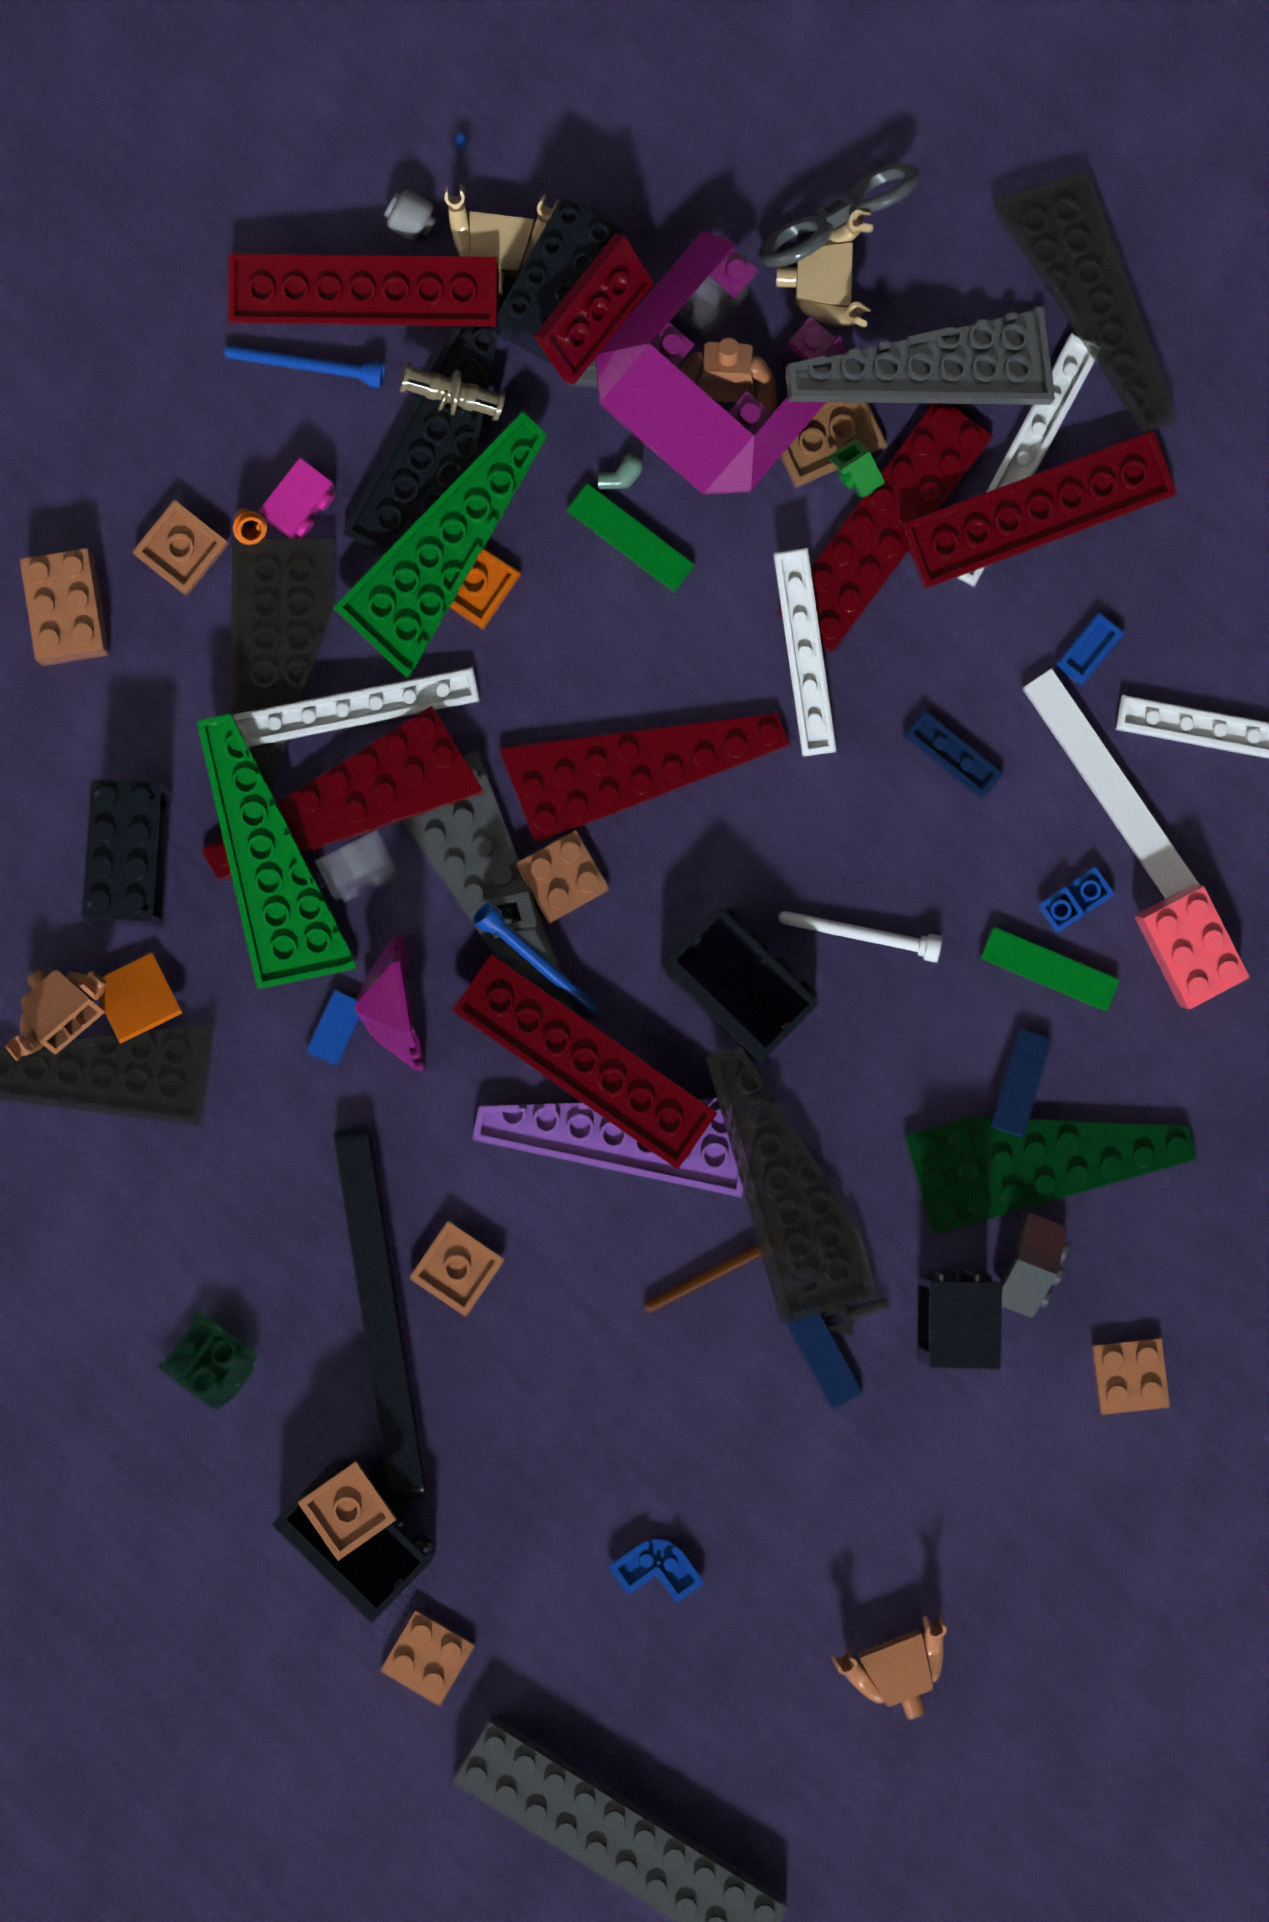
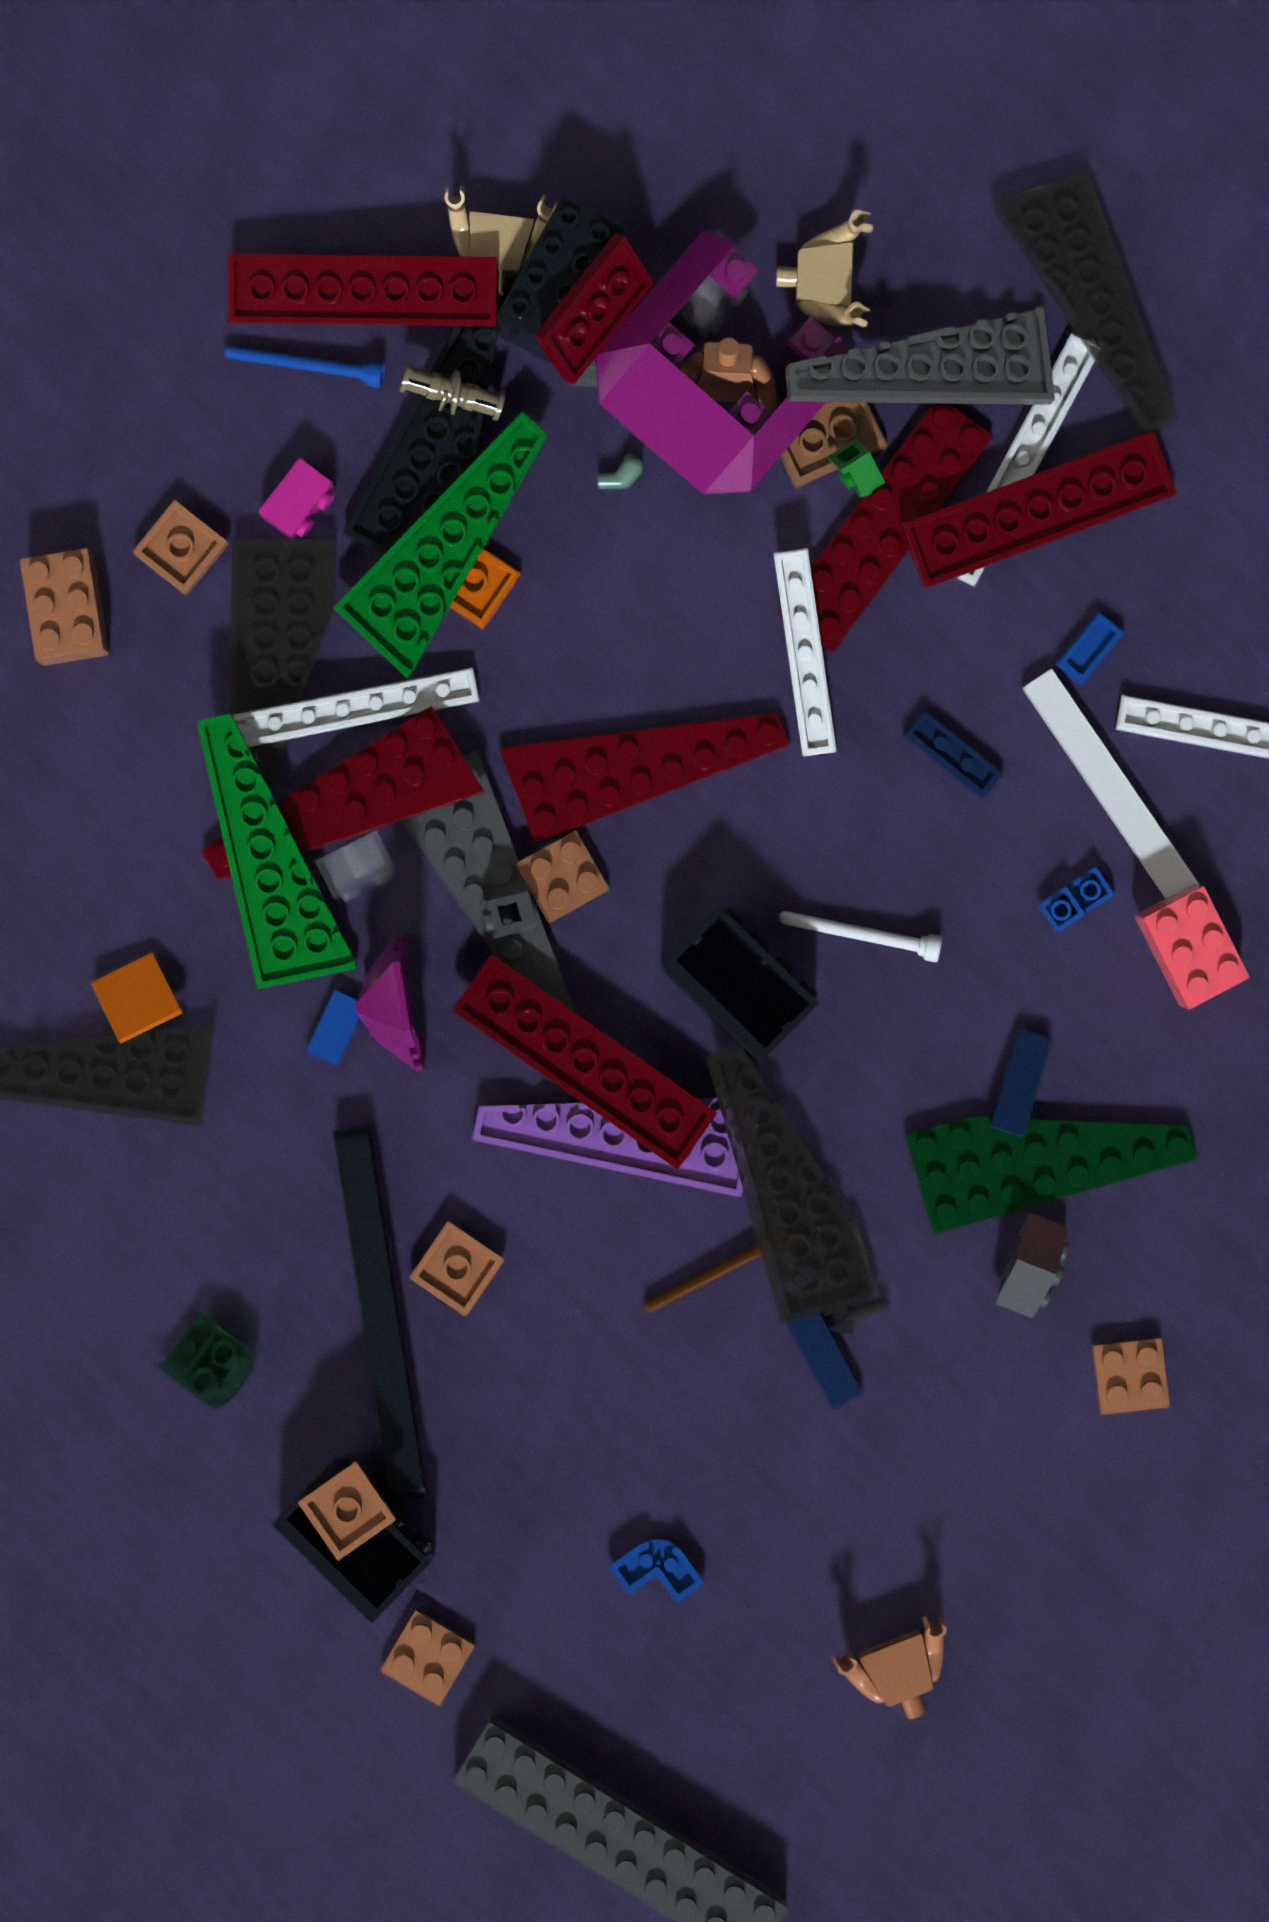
(56, 1010): nougat torso -> none
(127, 853): black hose -> none
(251, 532): orange cone -> none
(410, 215): light grey head -> none
(461, 140): blue piece -> none
(490, 920): blue piece -> none
(630, 538): green tile -> none
(837, 213): dark grey bar -> none
(959, 1320): black hose -> none
(1049, 969): green tile -> none

